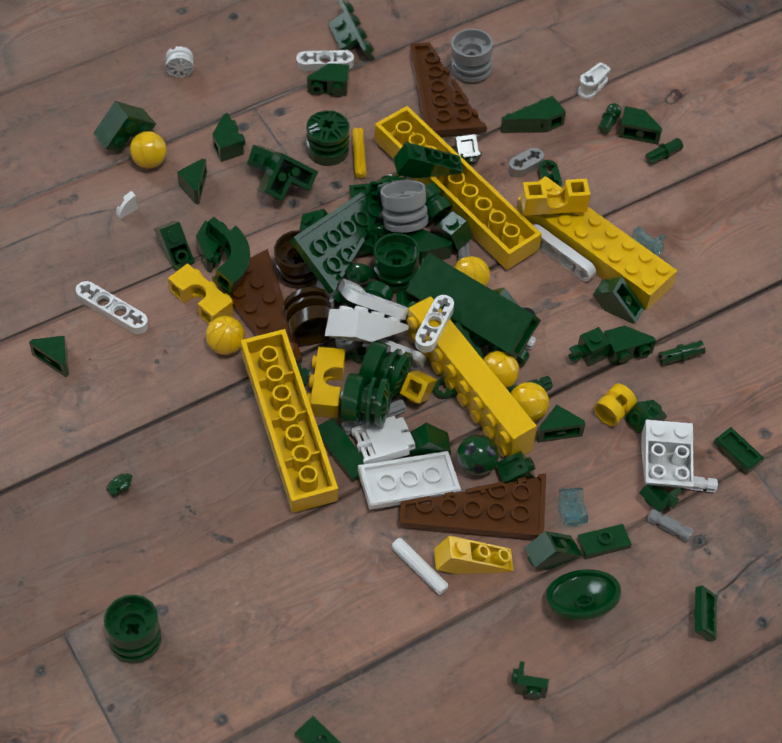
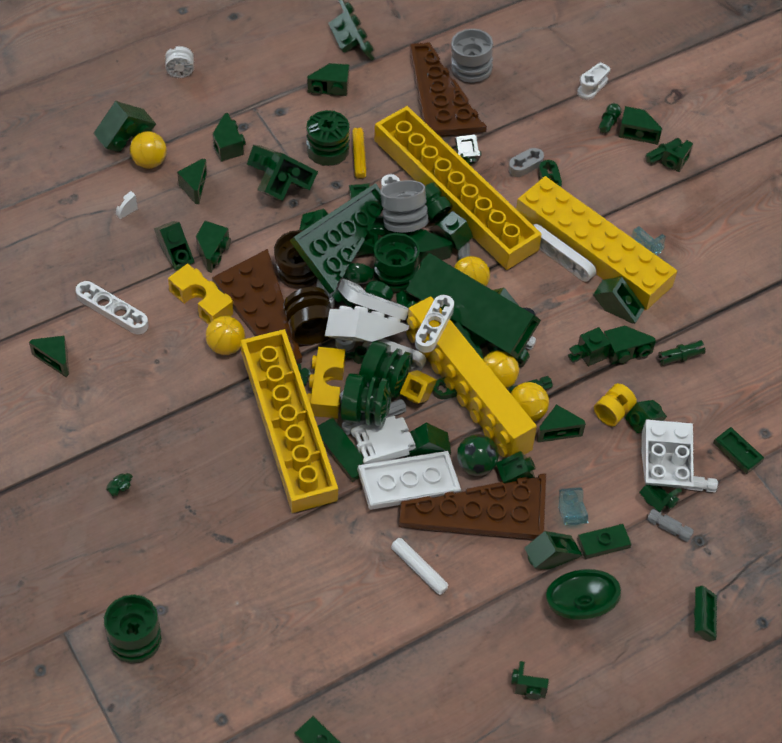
(237, 249): dark green arch -> none
(310, 56): white beam -> none
(384, 181): dark green pin -> none
(424, 162): dark green slope -> none
(471, 557): yellow slope -> none
(535, 118): dark green slope -> none
(569, 199): yellow arch -> none
(677, 159): none -> dark green bracket

